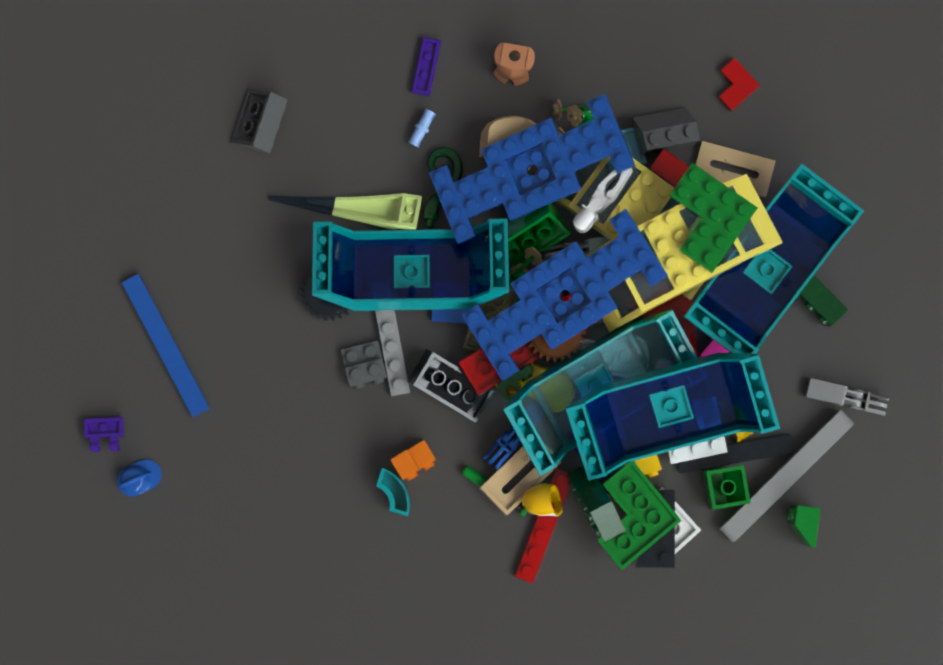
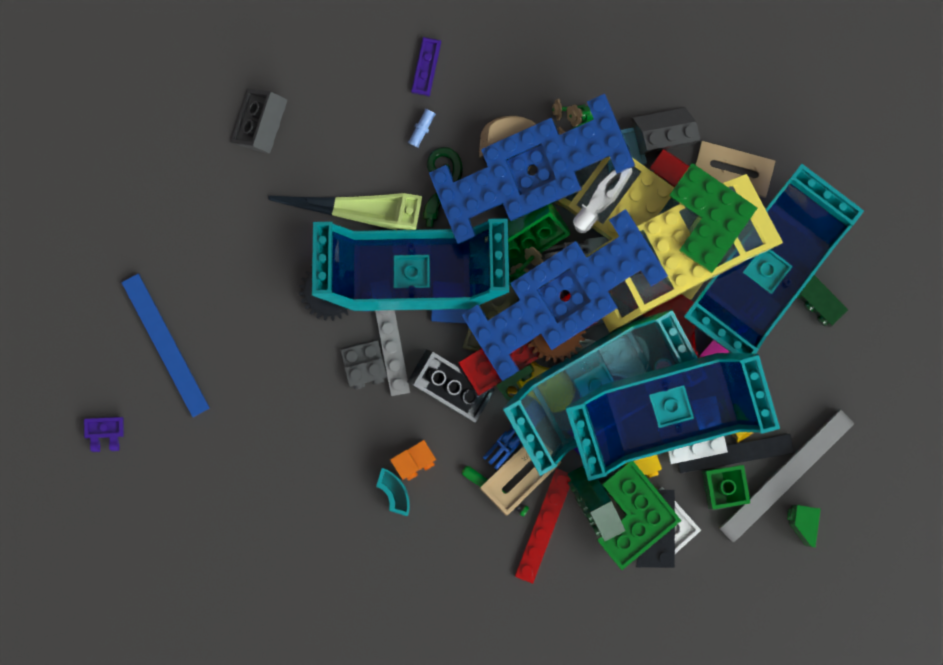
(139, 477): blue piece -> none
(513, 70): nougat piece -> none
(539, 500): yellow piece -> none
(742, 84): red tile -> none
(836, 395): light grey arm -> none

